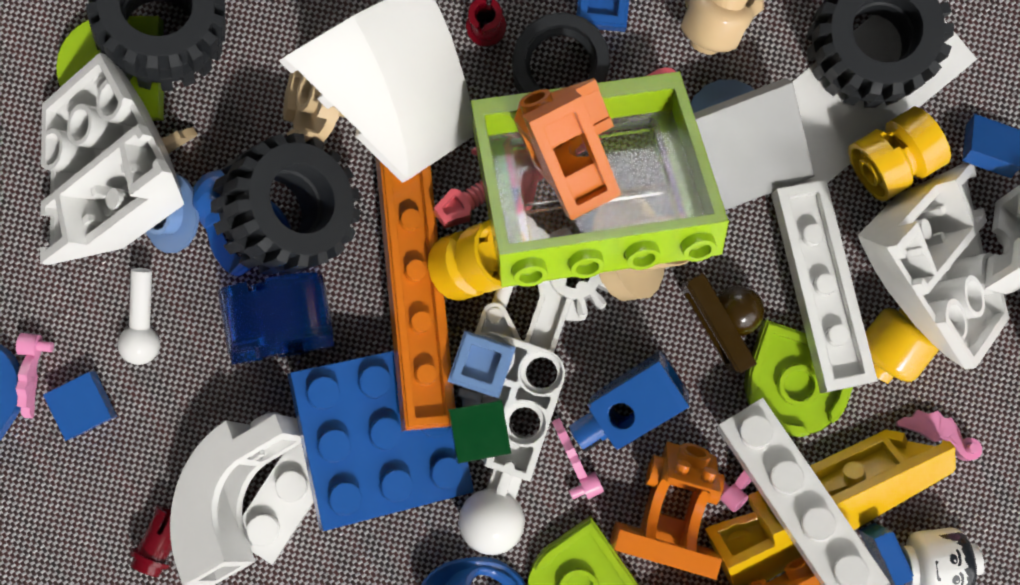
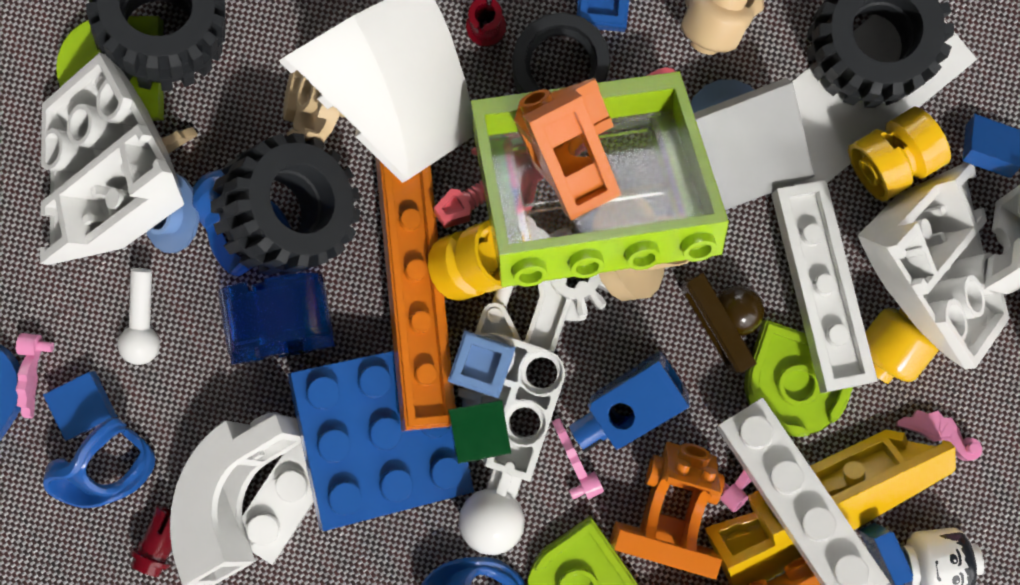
(73, 485): none -> blue piece

